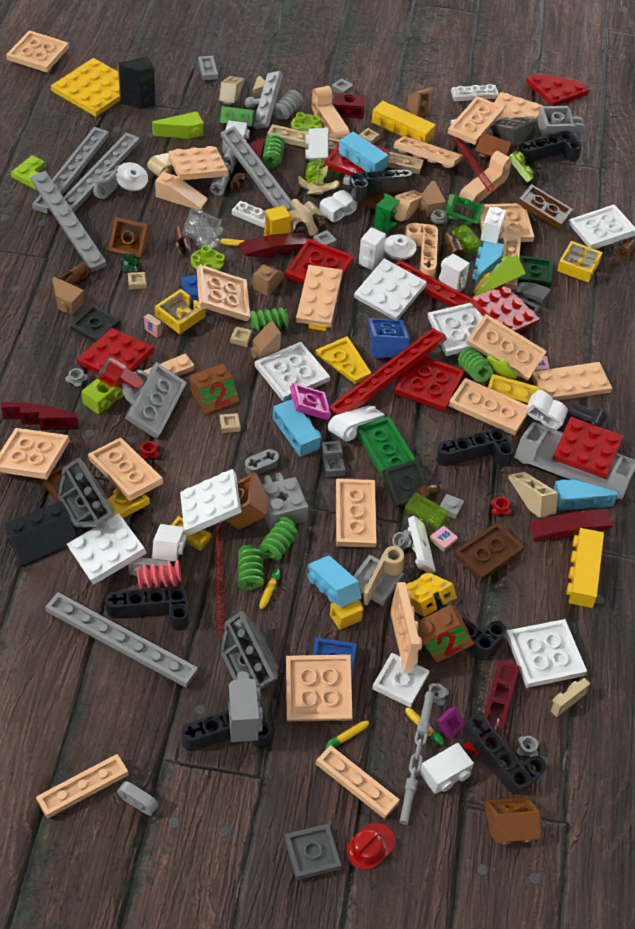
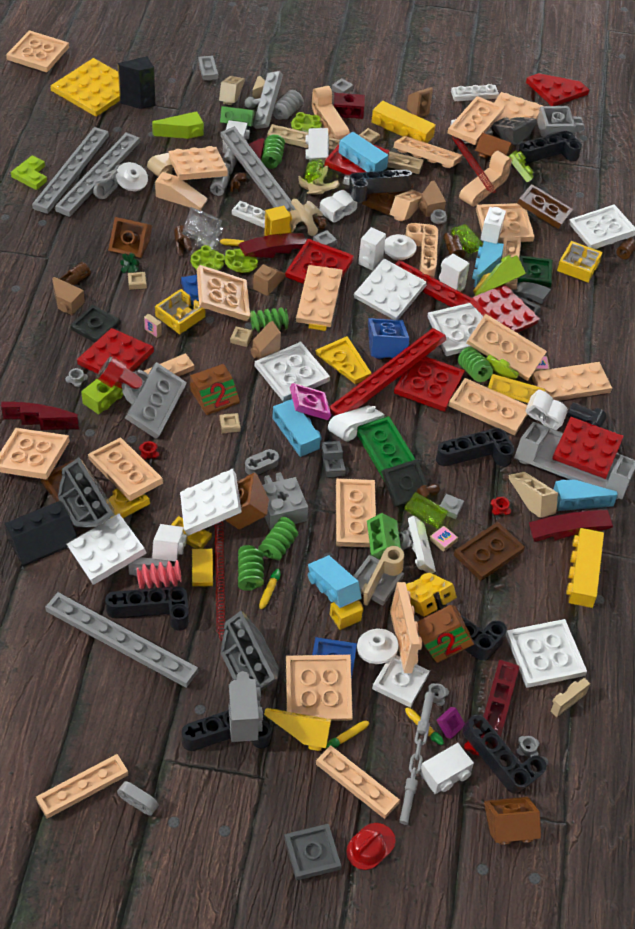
(68, 221): light grey plate -> none
(202, 567): none -> yellow tile
(238, 262): none -> lime dish
(305, 728): none -> yellow slope
(377, 646): none -> white piece
(382, 534): none -> bright green brick
(384, 210): green window -> none
(476, 213): green window -> none

